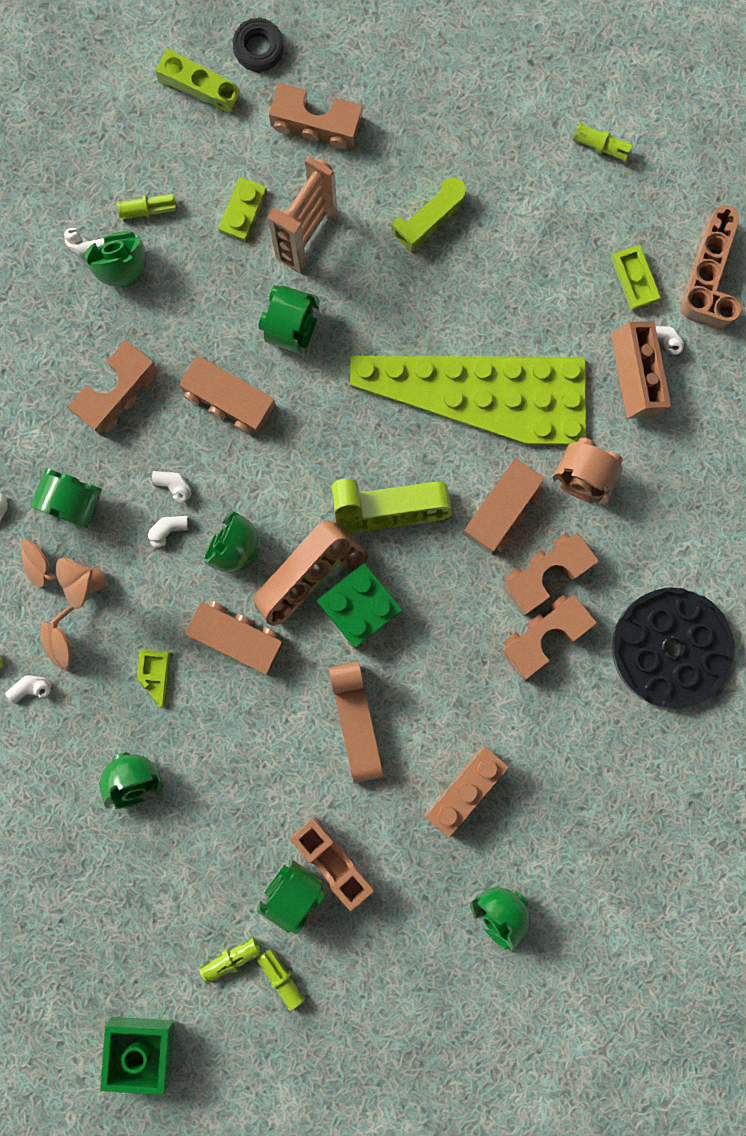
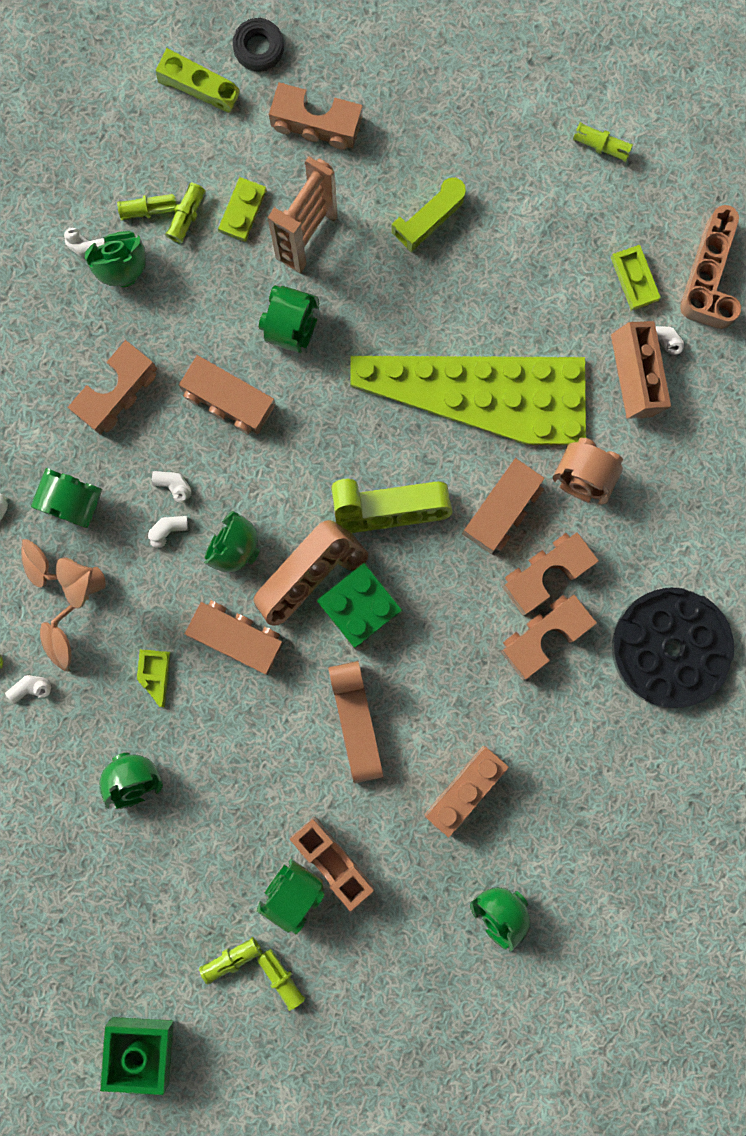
(185, 213): none -> lime pin

